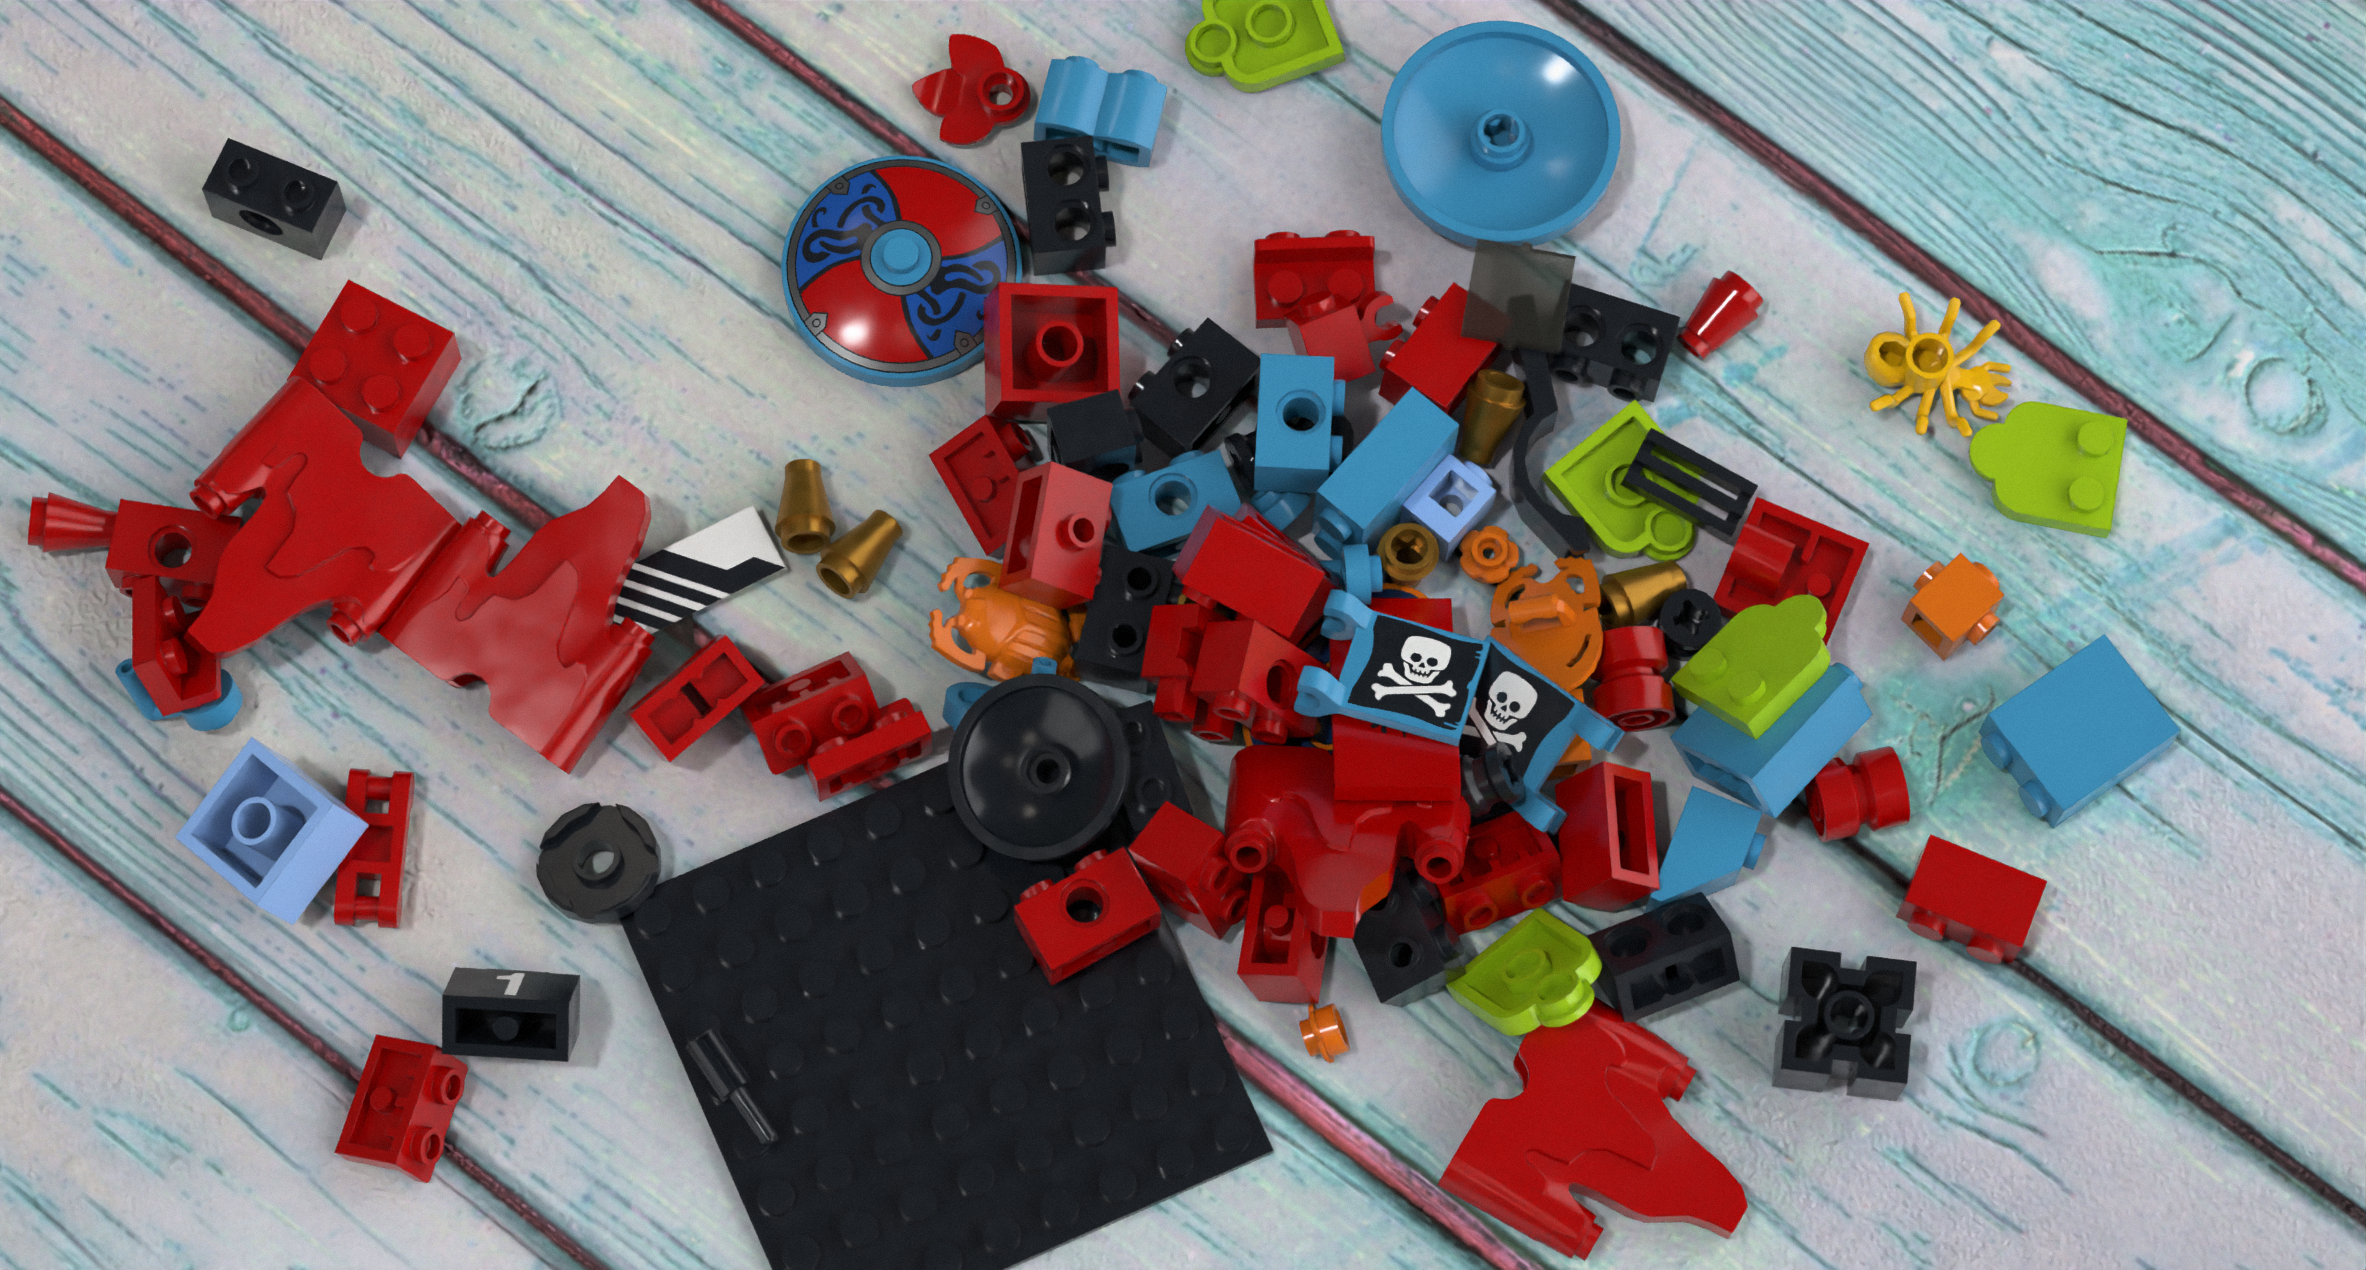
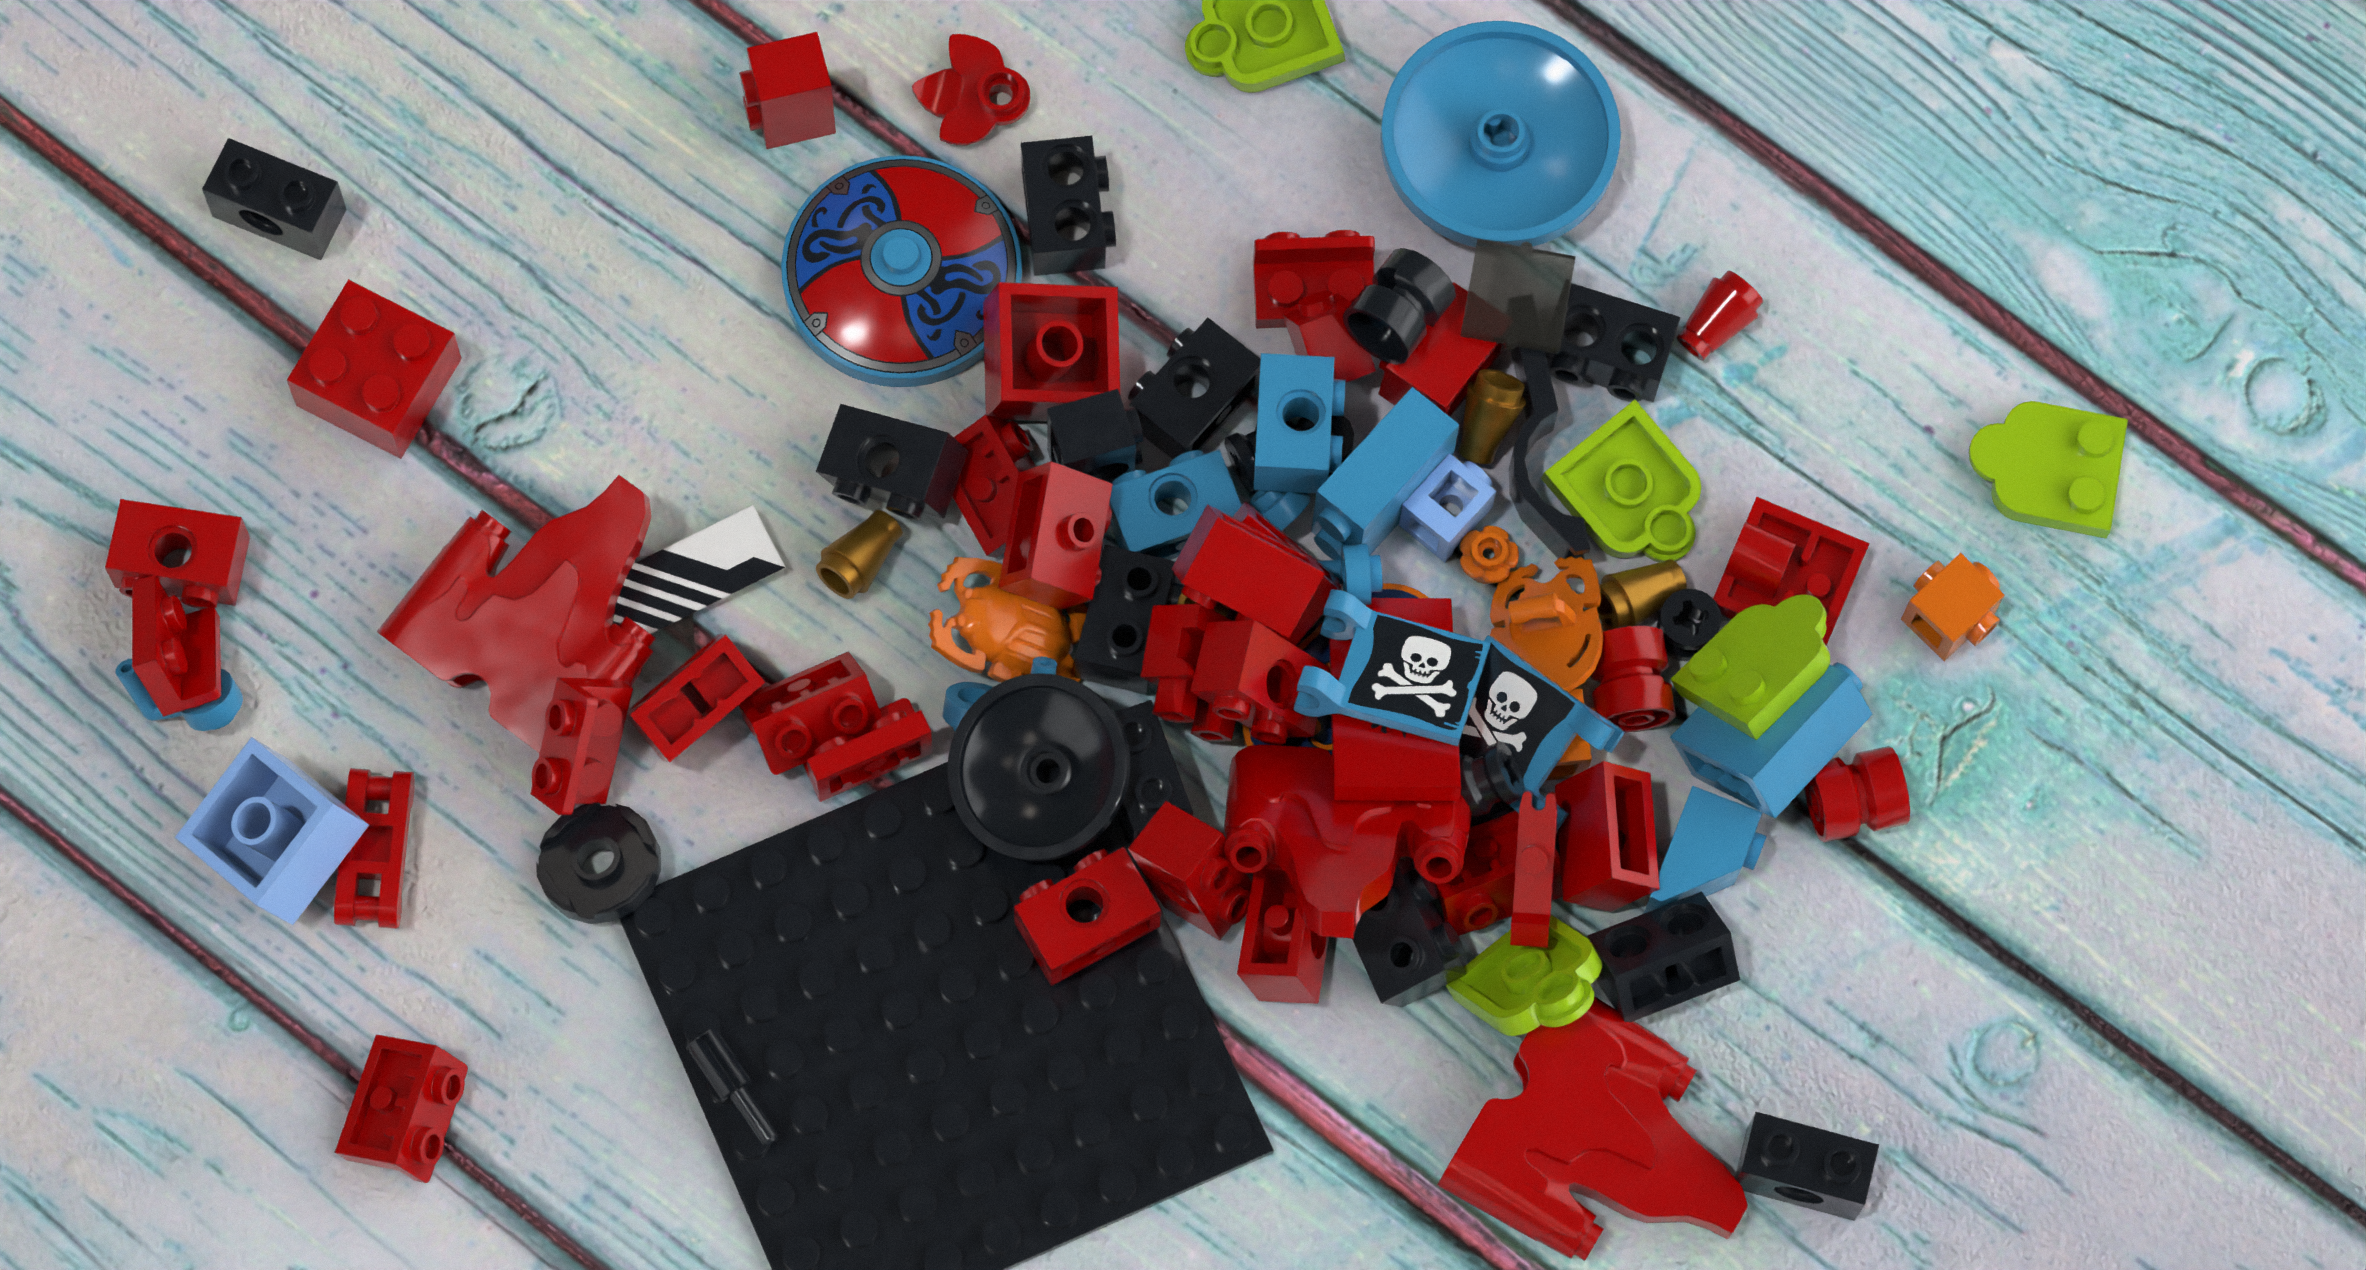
(68, 524): red cone -> none
(321, 530): red rock -> none
(511, 1014): black brick -> none
(580, 742): none -> red bracket
(788, 91): none -> red brick
(804, 510): pearl gold cone -> none
(866, 441): none -> black brick
(1114, 108): dark azure brick -> none
(1324, 1032): orange plate -> none
(1394, 311): none -> black wheel
(1409, 545): pearl gold cone -> none
(1534, 872): none -> red piece
(1698, 464): black tile -> none
(1806, 1166): none -> black brick
(1874, 1000): black brick -> none
(1929, 363): yellow animal -> none
(1970, 901): red brick -> none
(2077, 732): dark azure brick -> none

